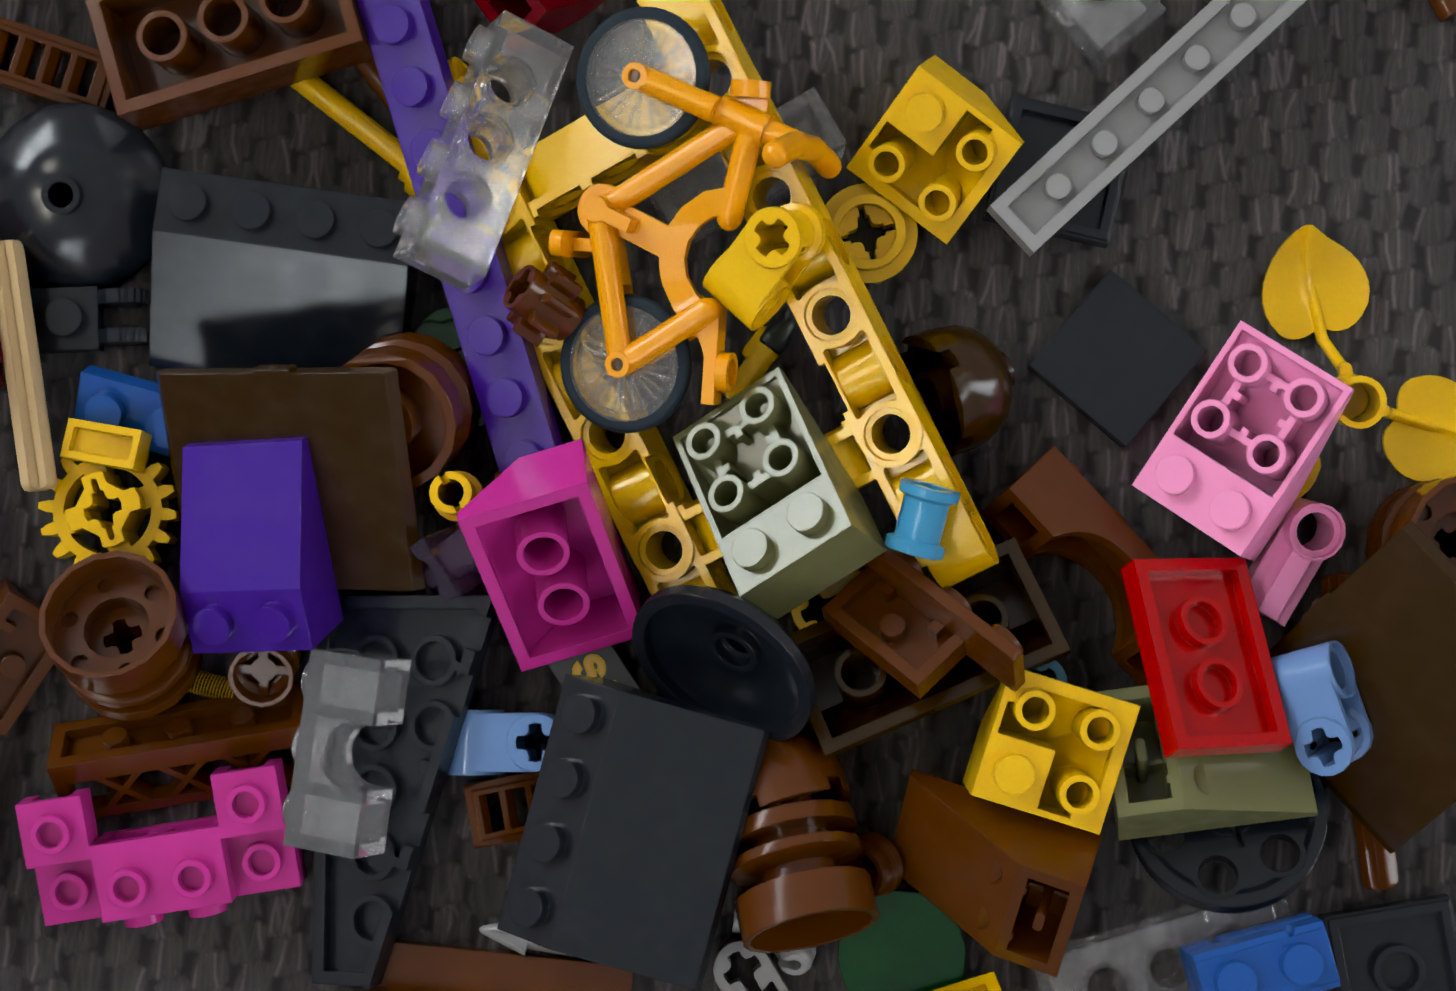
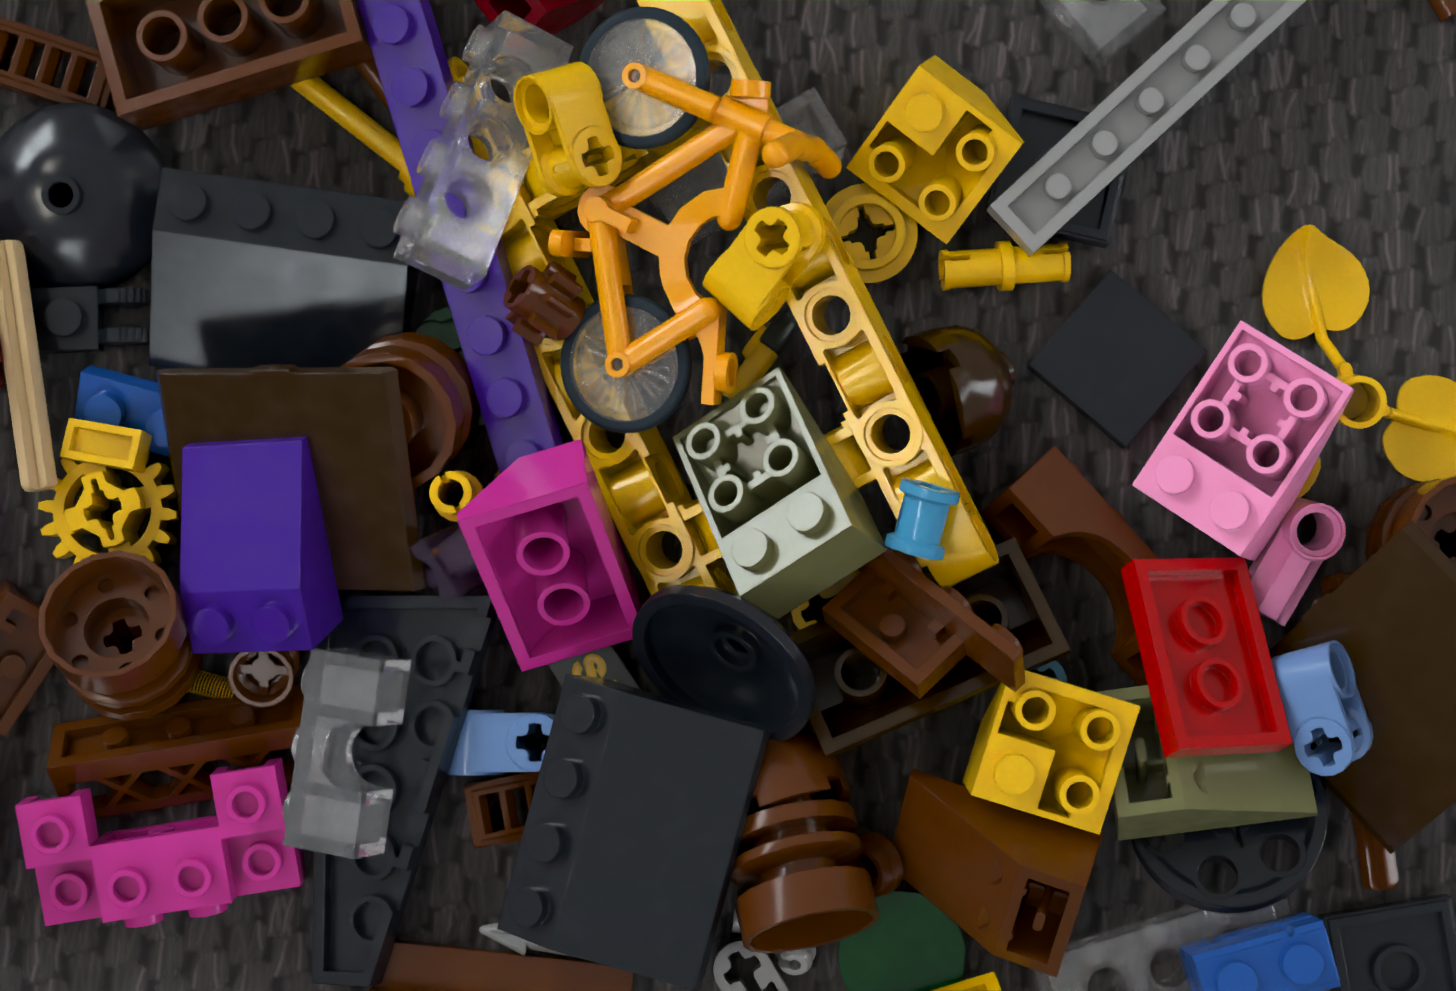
(565, 124): none -> yellow piece
(1003, 266): none -> yellow pin

